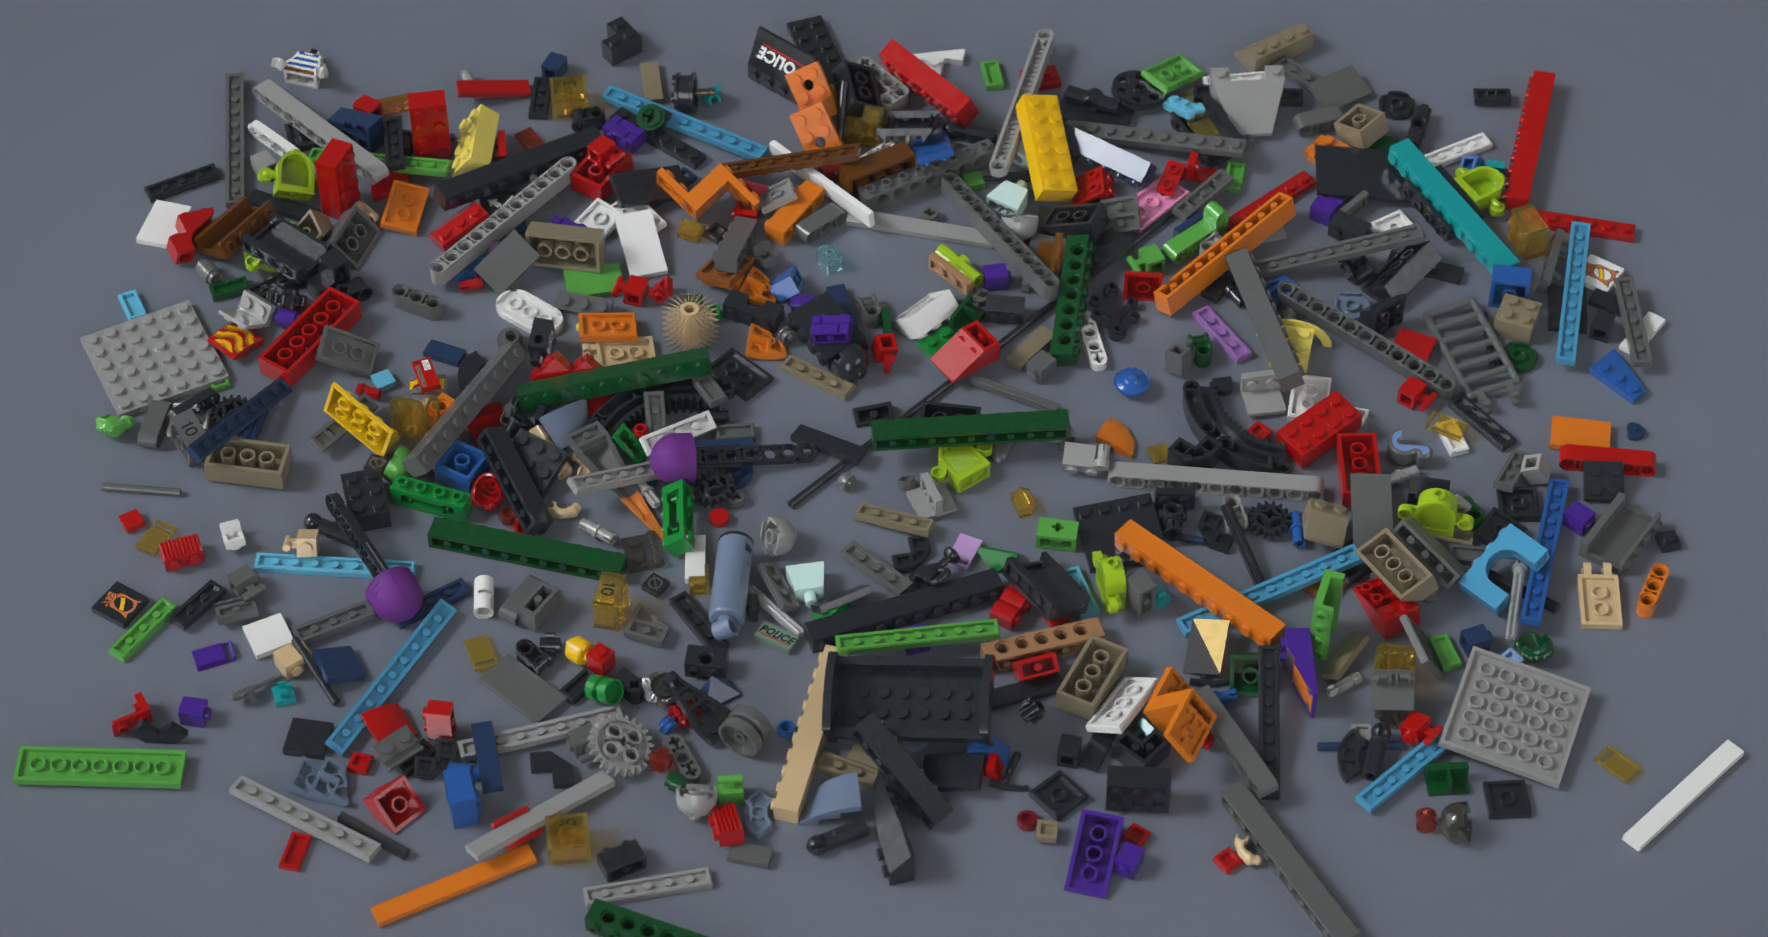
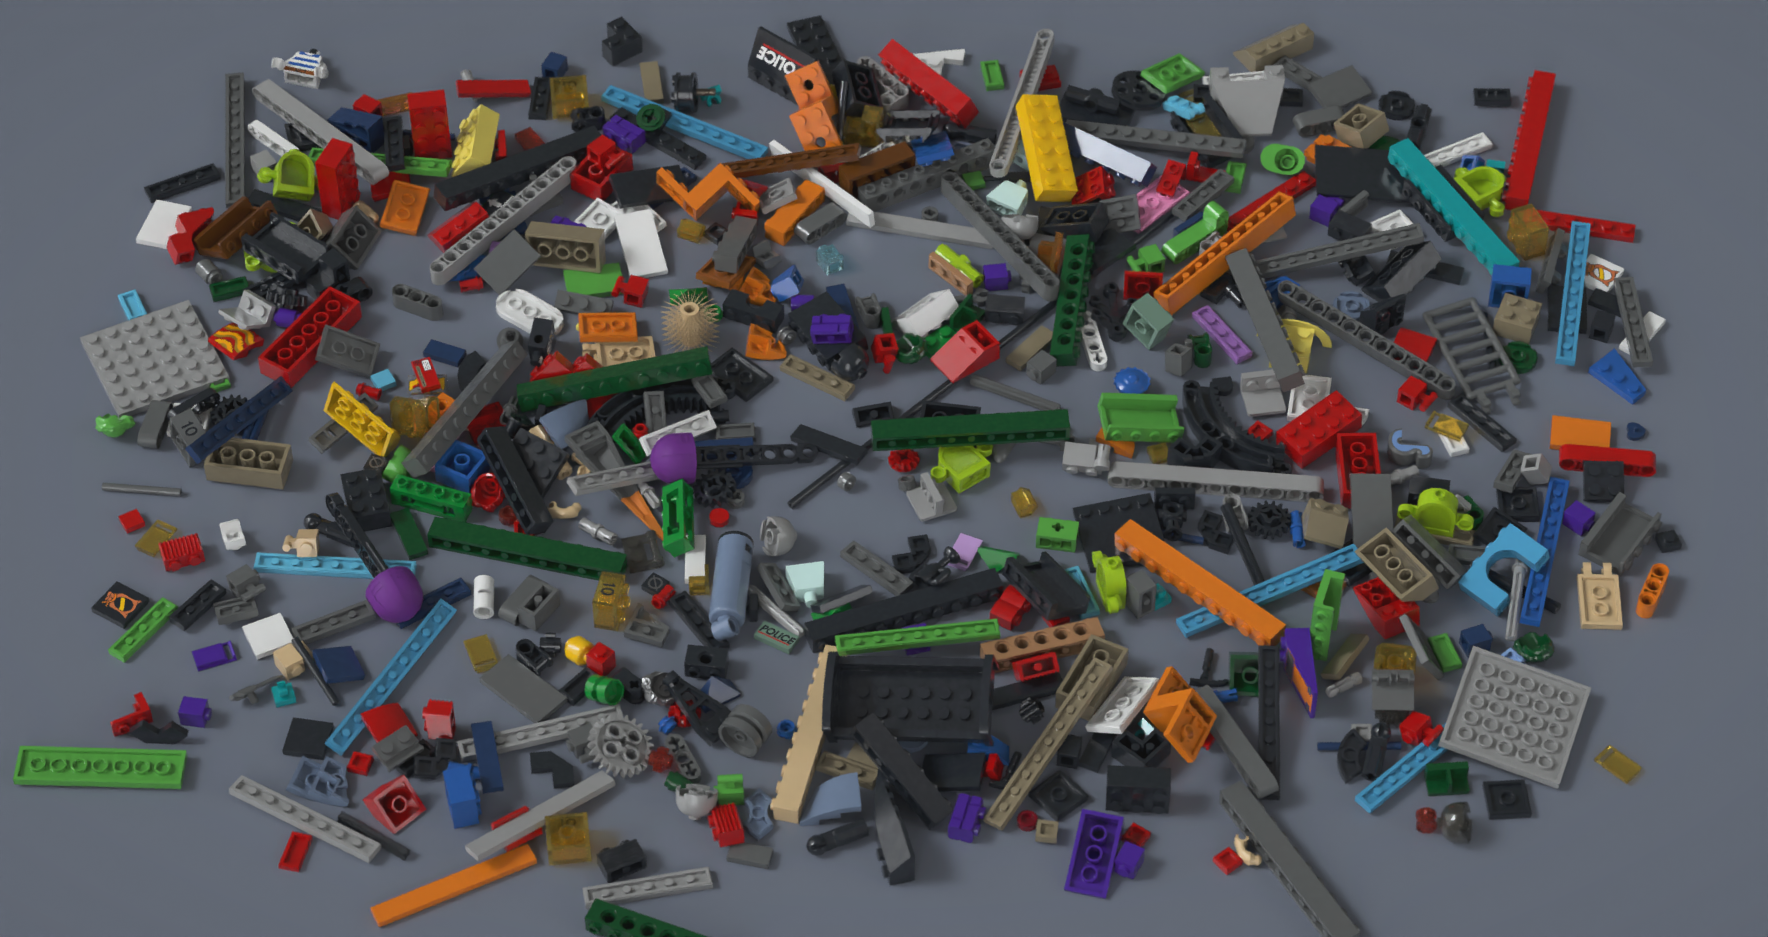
(408, 533): none -> dark green tile
(659, 600): none -> red pin
(662, 290): red bracket -> none
(677, 292): none -> green slope
(894, 519): dark tan tile -> none
(904, 465): none -> red gear
(911, 348): none -> dark green hair
(966, 817): none -> dark purple brick
(1048, 744): none -> dark tan plate
(1139, 417): none -> bright green panel
(1148, 321): none -> sand green brick
(1206, 646): sticker -> none
(1282, 159): none -> bright green piece
(1683, 795): white tile -> none

